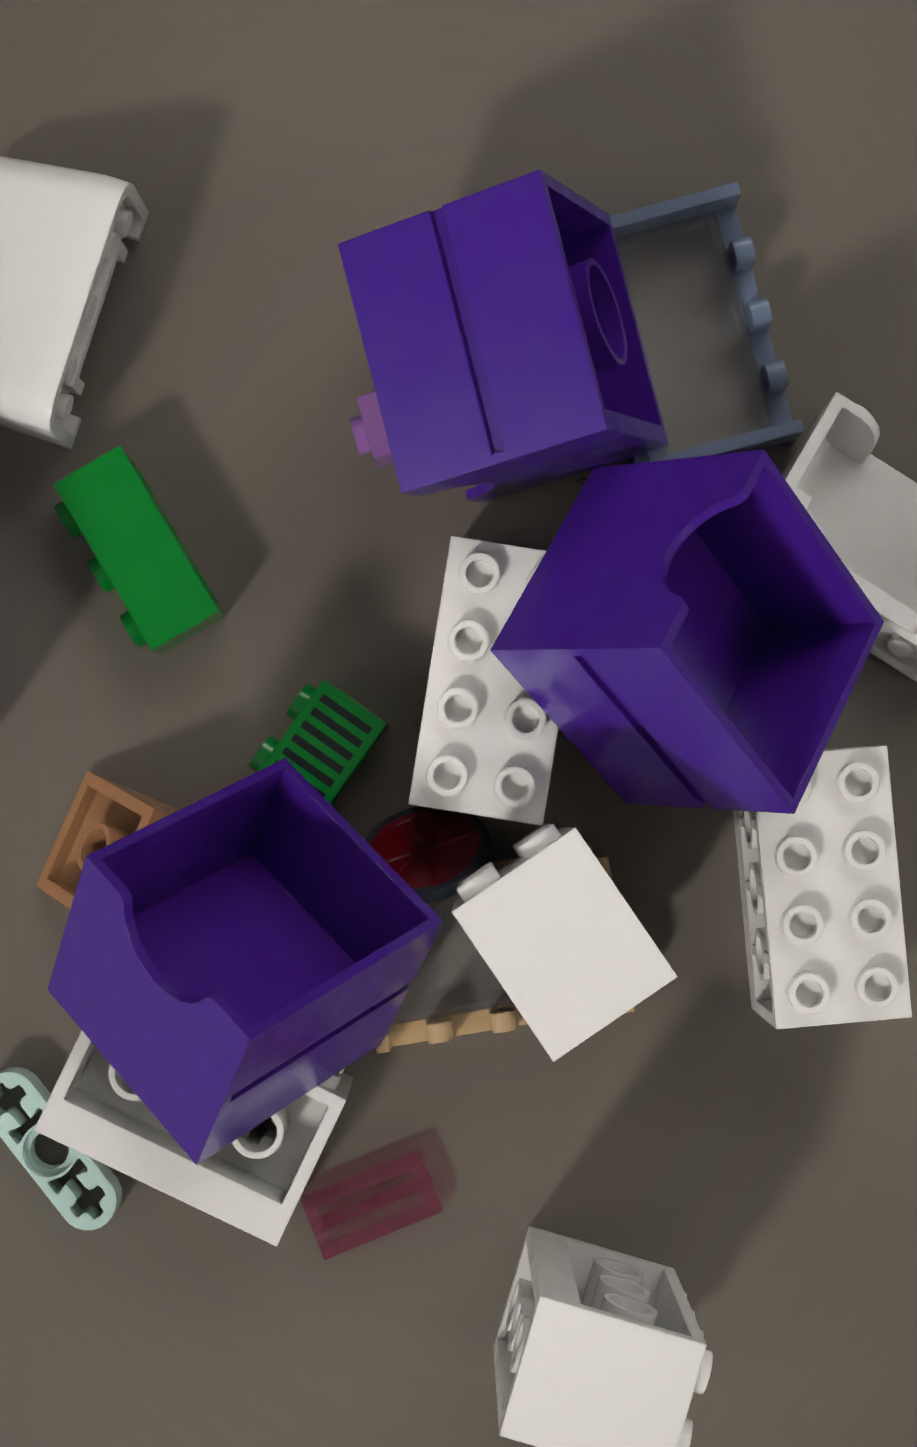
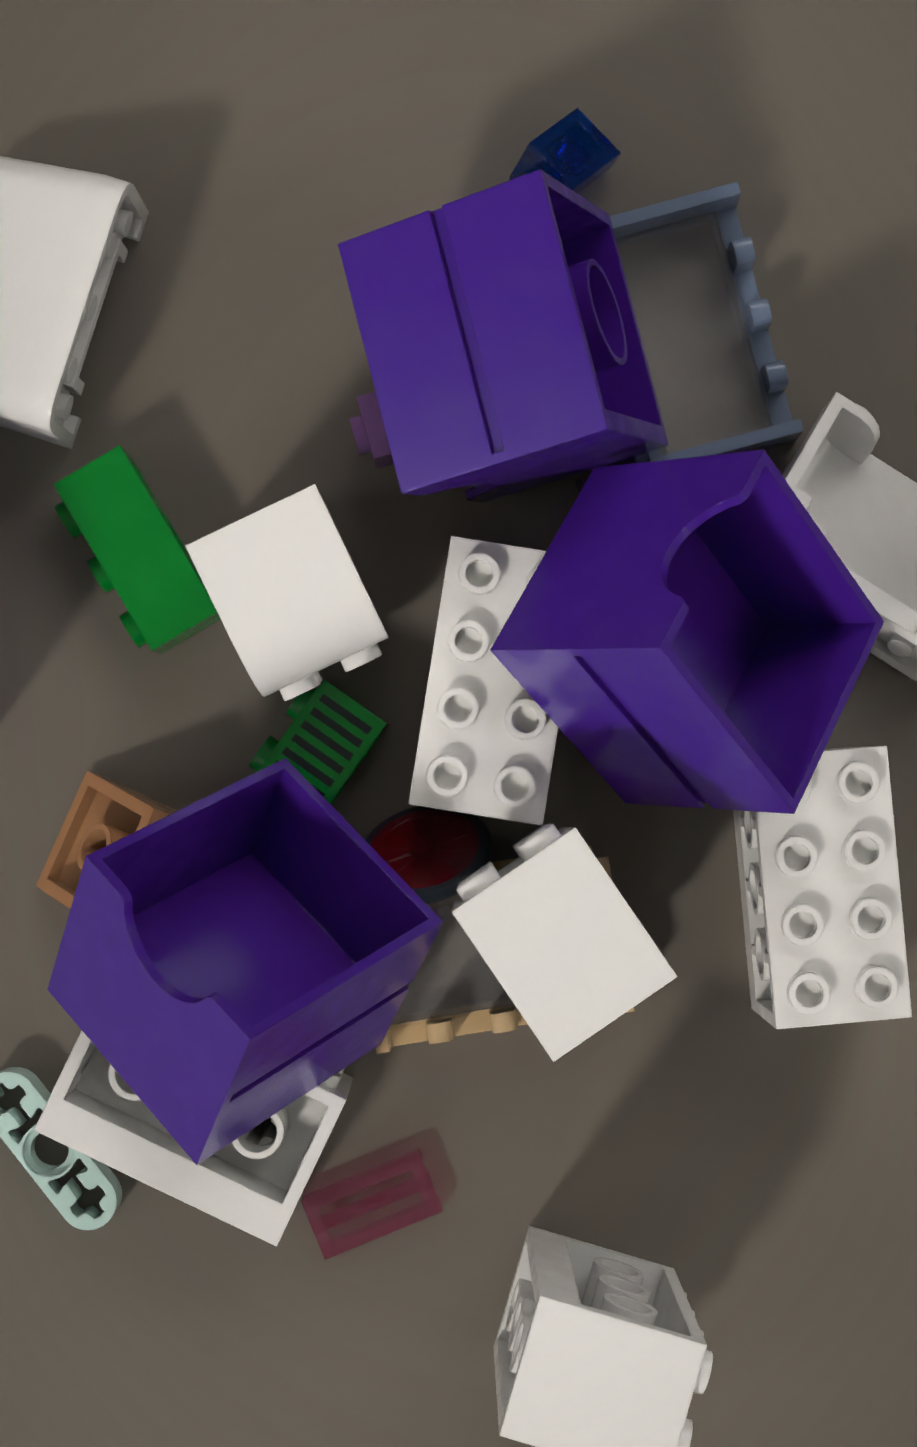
(289, 594): none -> white brick
(569, 152): none -> clear blue bracket

